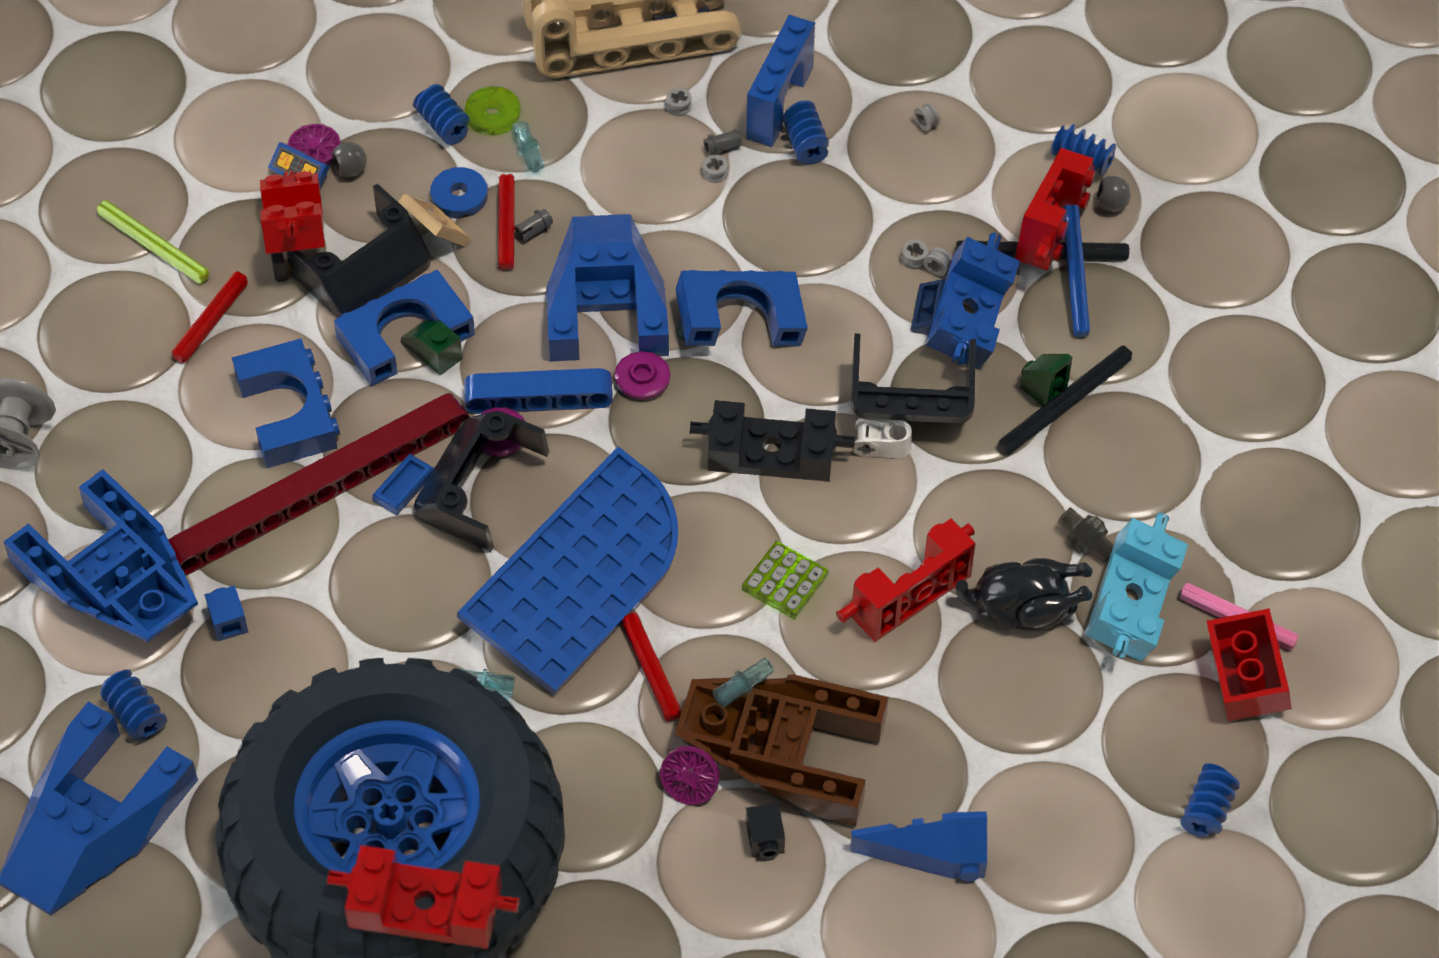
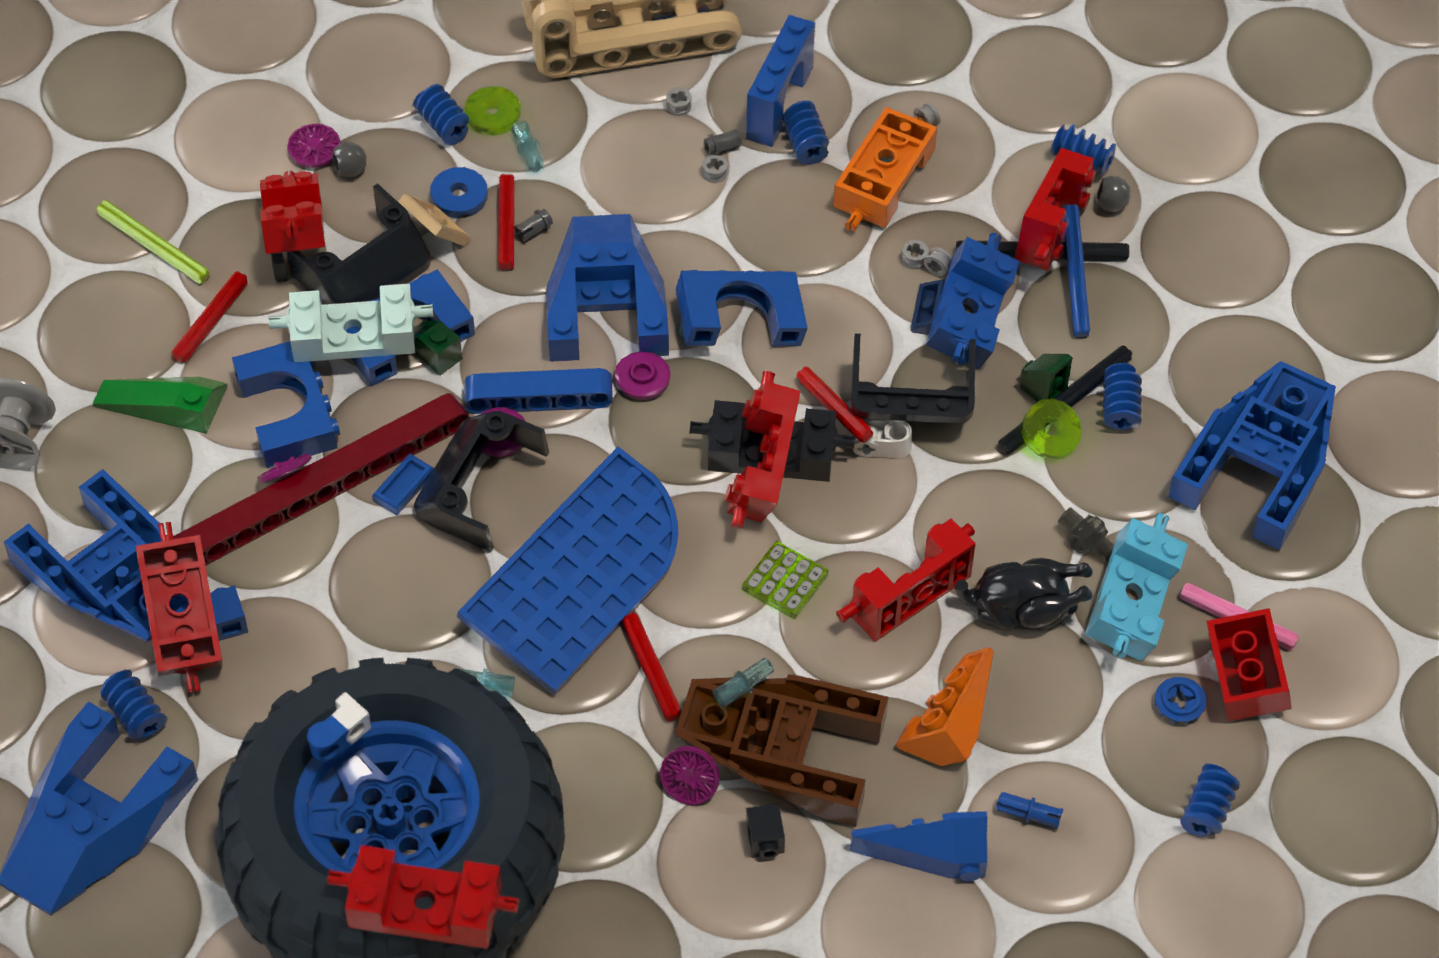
(170, 400): none -> green wedge
(182, 640): none -> red brick
(285, 468): none -> magenta wheel
(290, 159): tile -> none
(321, 333): none -> light aqua brick
(338, 731): none -> leg
(758, 489): none -> red brick
(833, 402): none -> red axle
(872, 187): none -> orange brick
(953, 715): none -> orange wedge
(1029, 809): none -> blue axle
(1062, 417): none -> clear neon green tile
(1122, 397): none -> blue piece
(1188, 691): none -> blue gear
(1274, 426): none -> blue wedge

